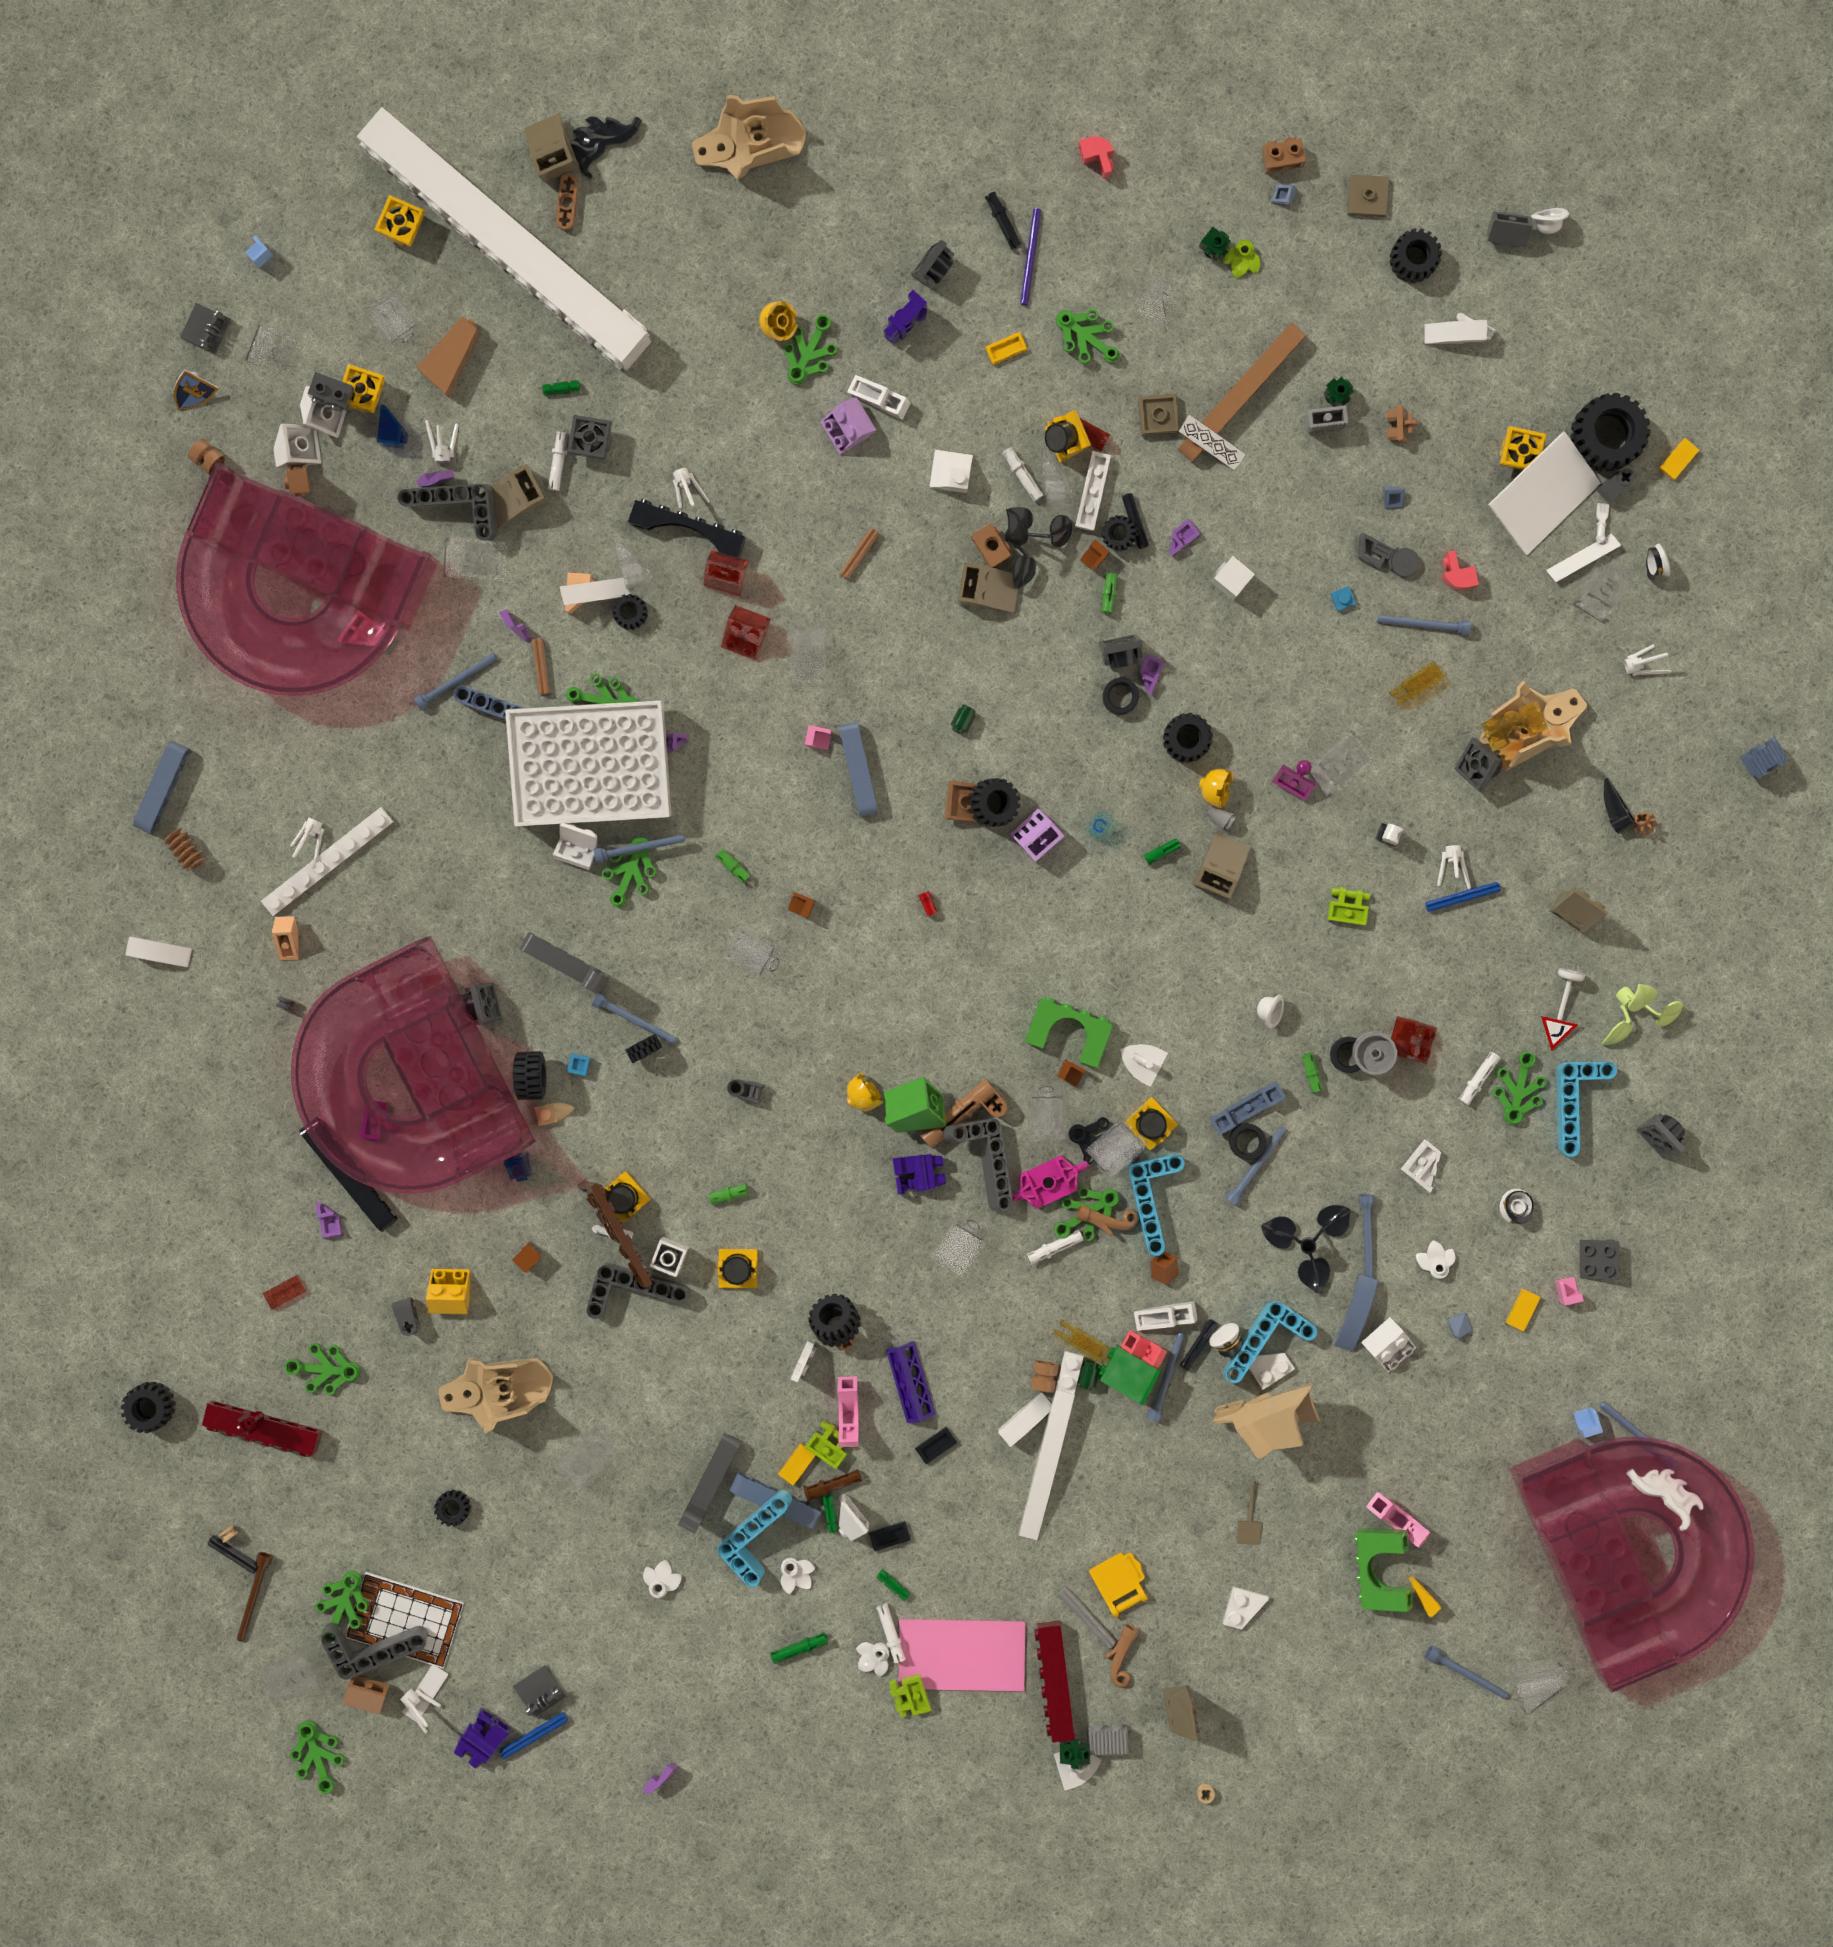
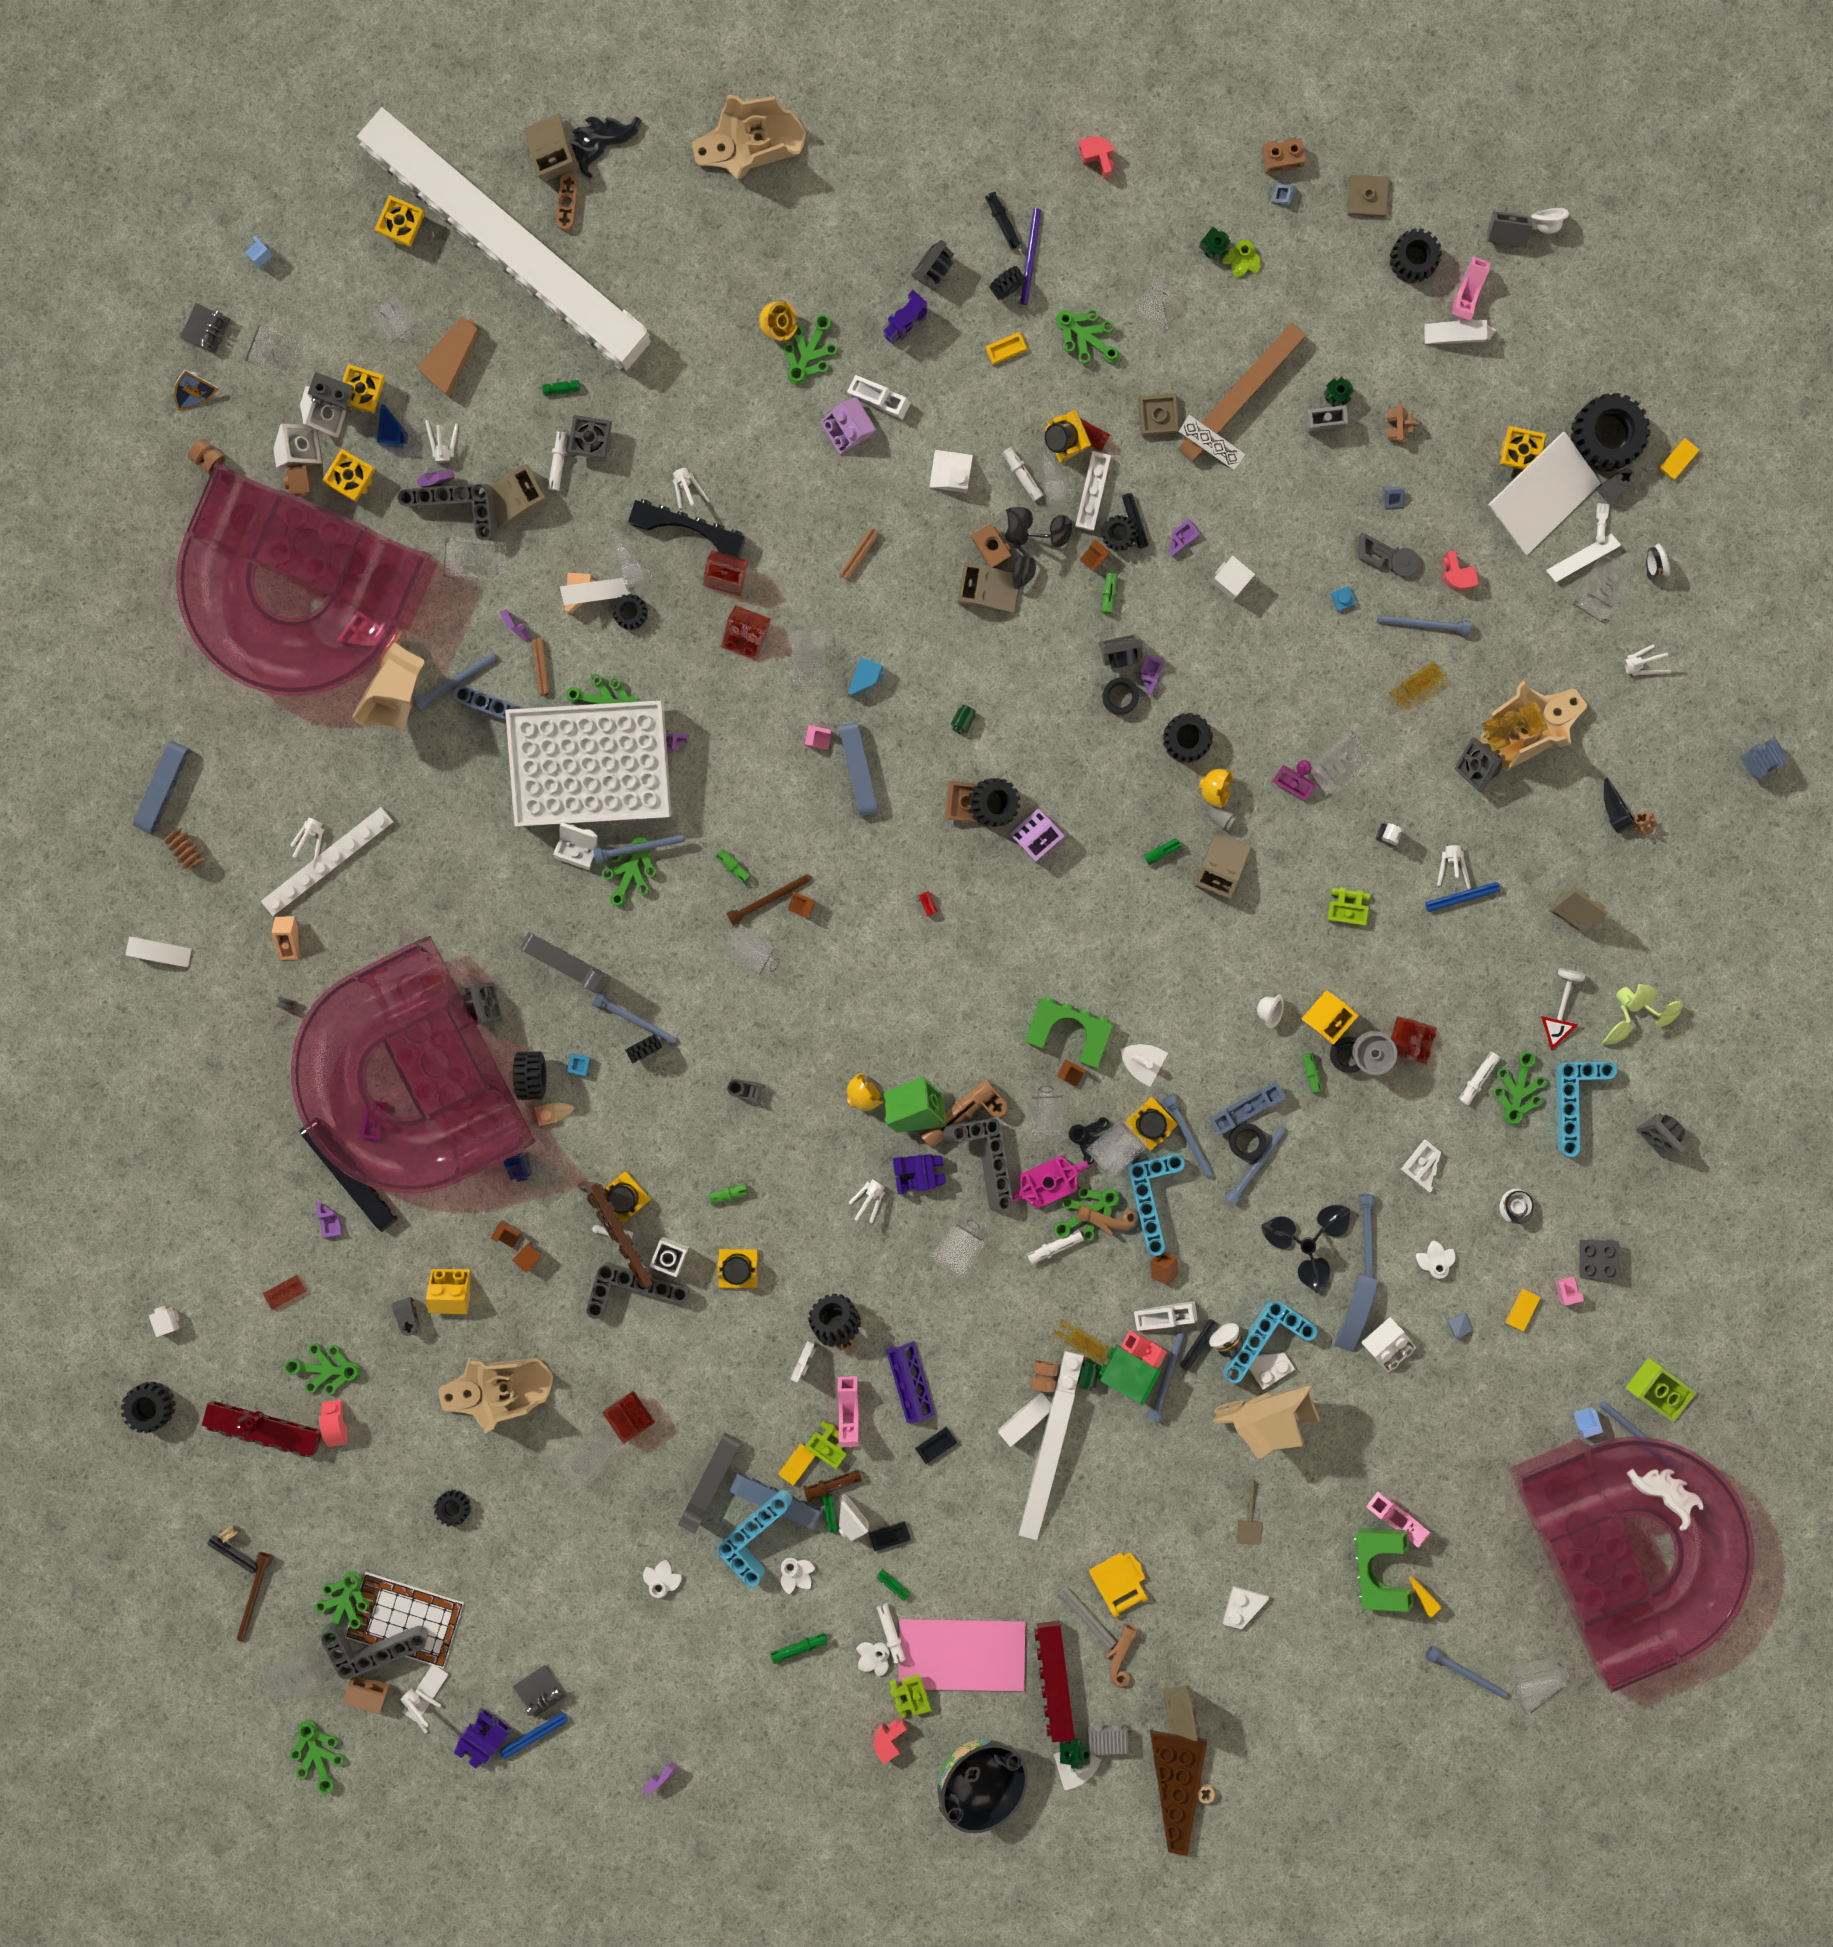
(164, 1320): none -> white brick
(332, 1424): none -> coral brick
(351, 476): none -> yellow piece
(390, 692): none -> tan piece
(506, 1233): none -> dark orange panel
(628, 1416): none -> clear red slope
(736, 916): none -> reddish brown piece
(865, 676): none -> dark azure slope
(873, 1190): none -> white plant
(884, 1741): none -> coral brick
(981, 1785): none -> black piece
(1007, 283): none -> black tyre
(1099, 825): clear light blue brick -> none
(1171, 1104): none -> sand blue piece
(1178, 1778): none -> reddish brown wing
(1329, 1017): none -> yellow slope
(1470, 288): none -> bright pink arch
(1660, 1390): none -> lime slope

